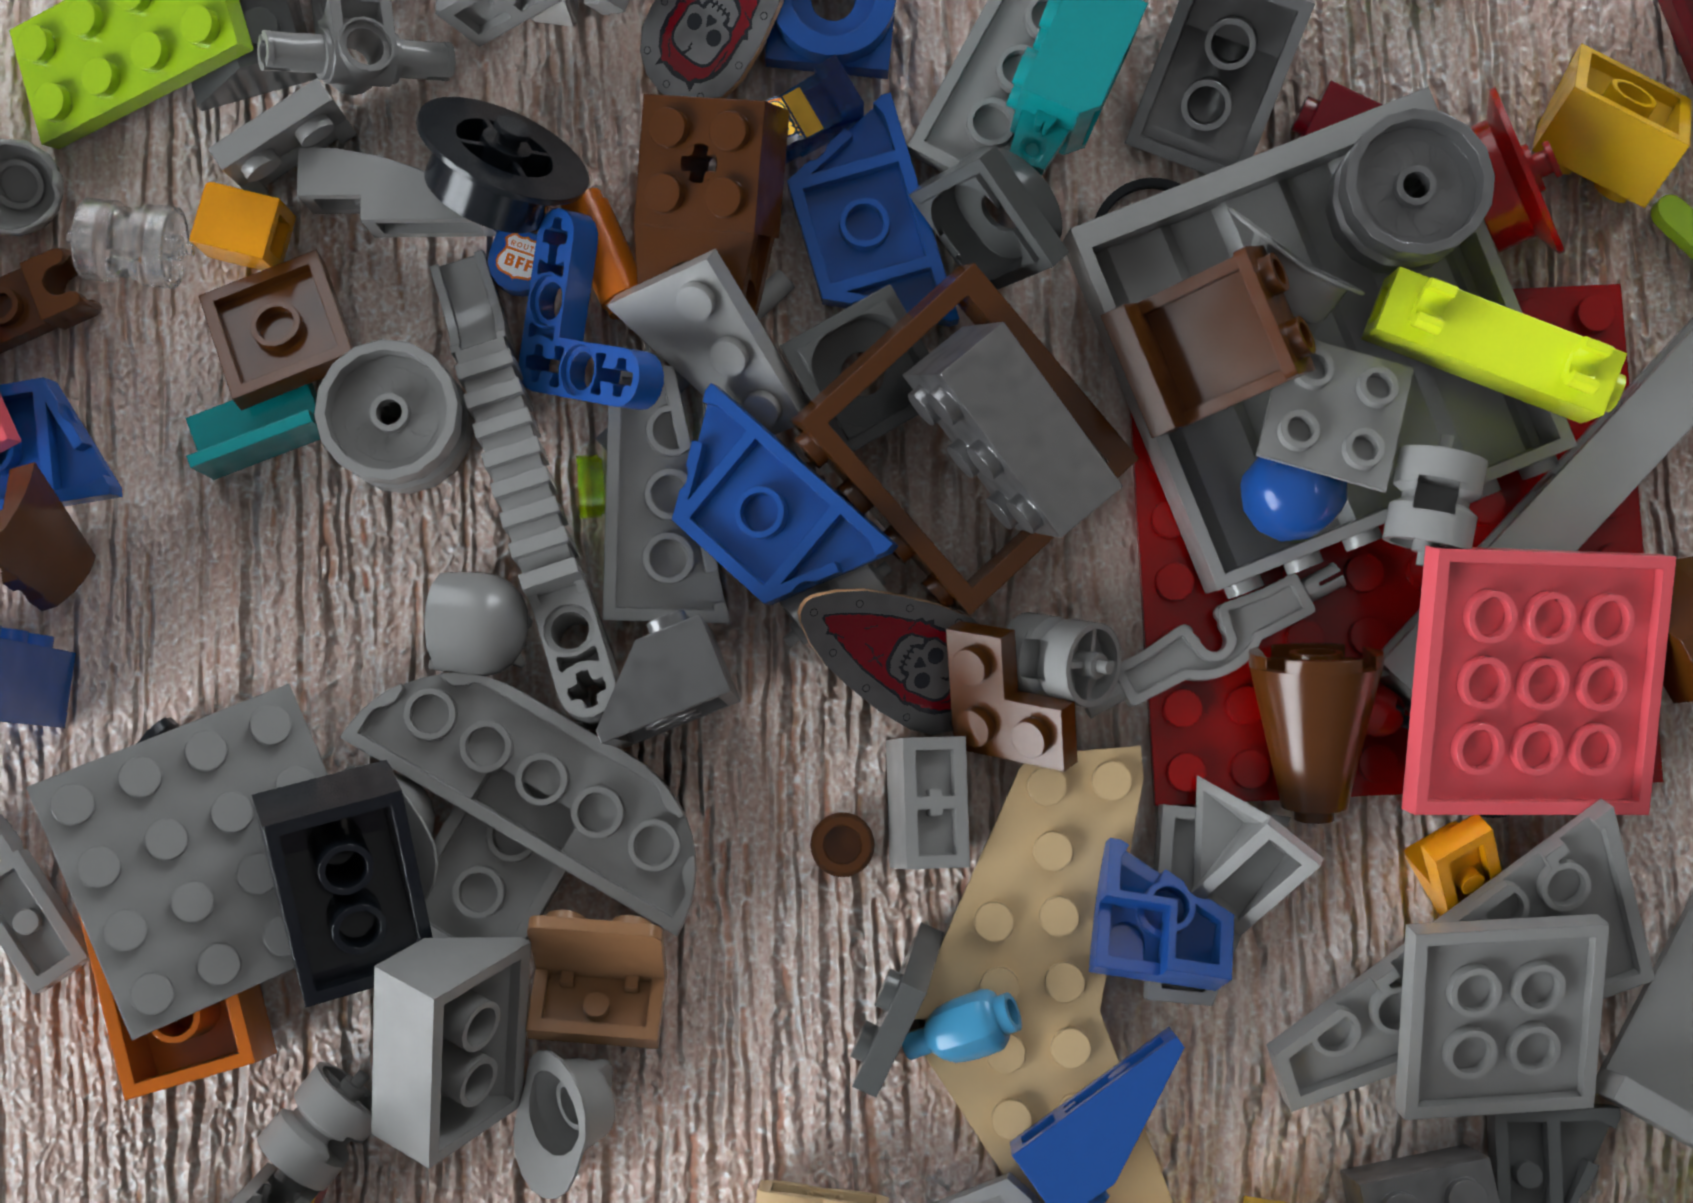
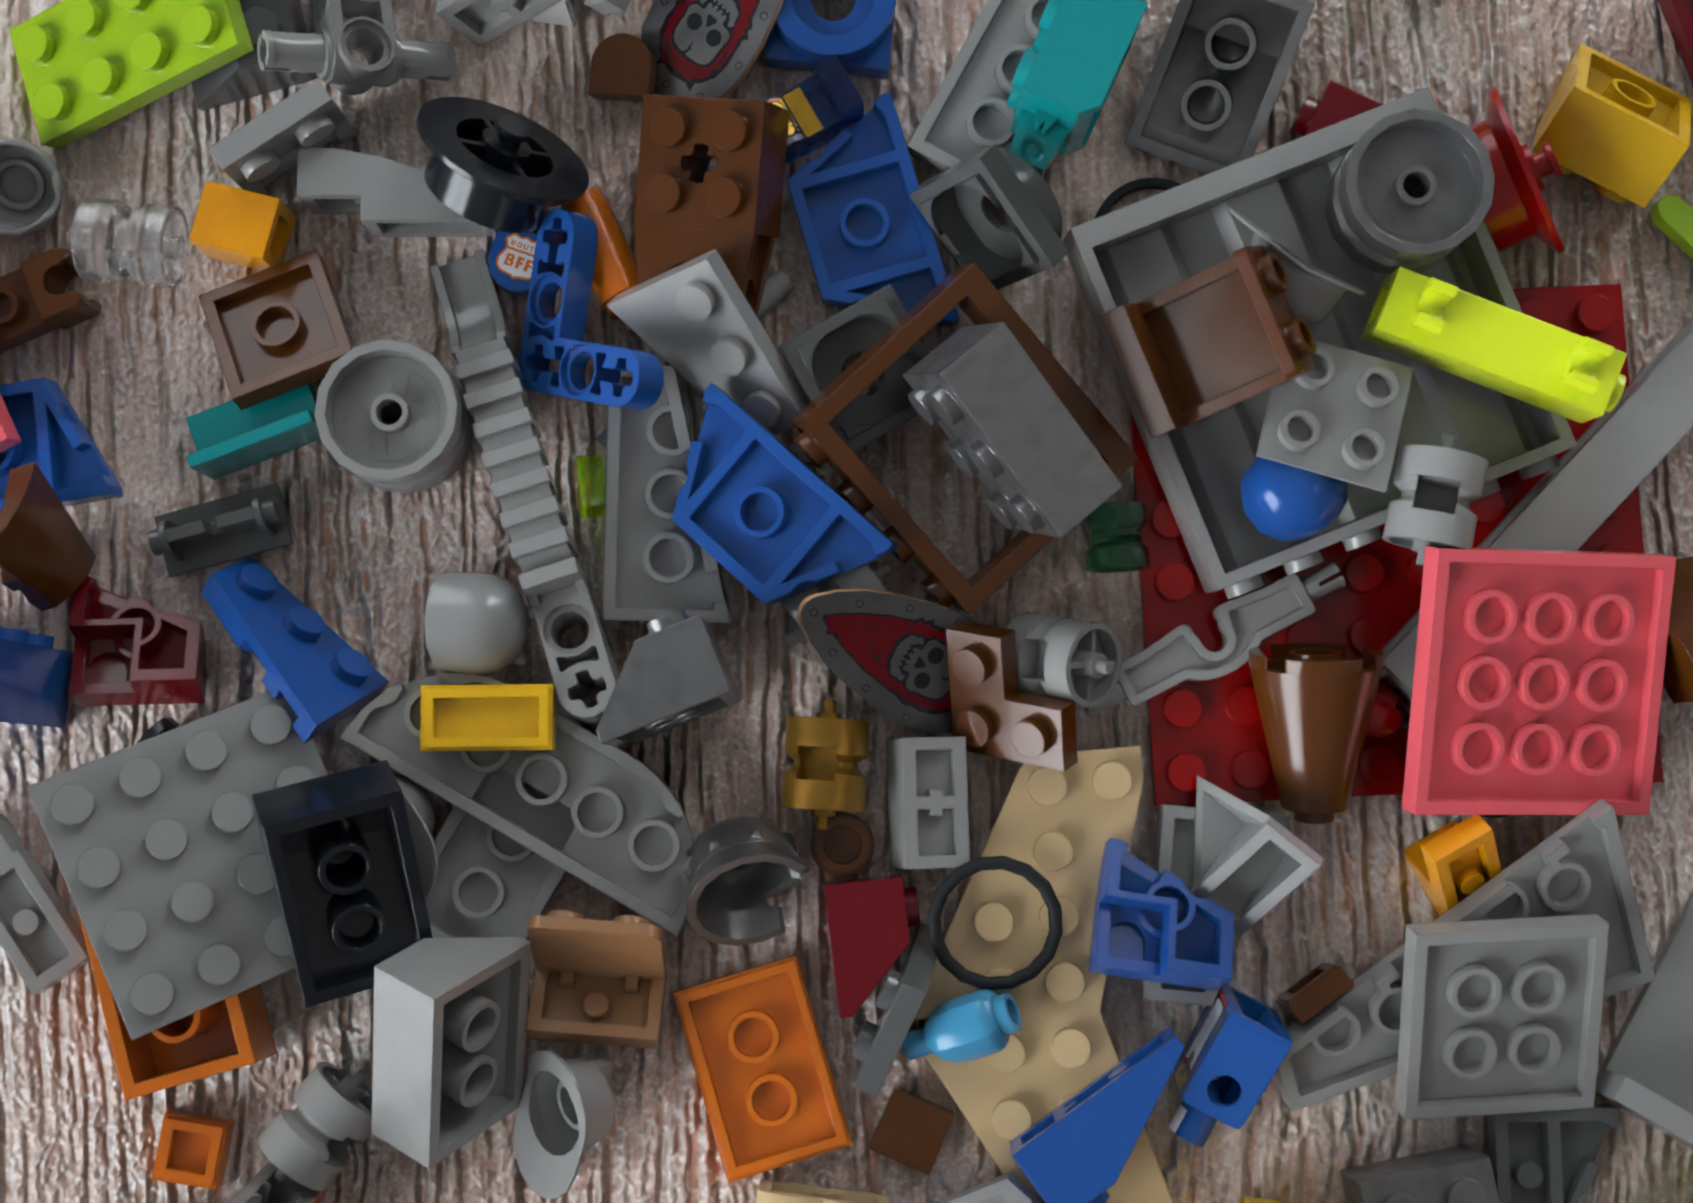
(133, 652): none -> dark red slope
(193, 1149): none -> orange tile
(221, 530): none -> dark grey hinge
(301, 654): none -> blue wing
(488, 717): none -> yellow tile
(622, 69): none -> reddish brown tile
(733, 874): none -> flat silver helmet
(762, 1068): none -> orange tile
(825, 764): none -> pearl gold wheel
(867, 933): none -> dark red slope
(911, 1130): none -> reddish brown tile
(996, 982): none -> black piece
(1116, 538): none -> clear green wheel
(1230, 1040): none -> blue torso
(1314, 992): none -> reddish brown tile

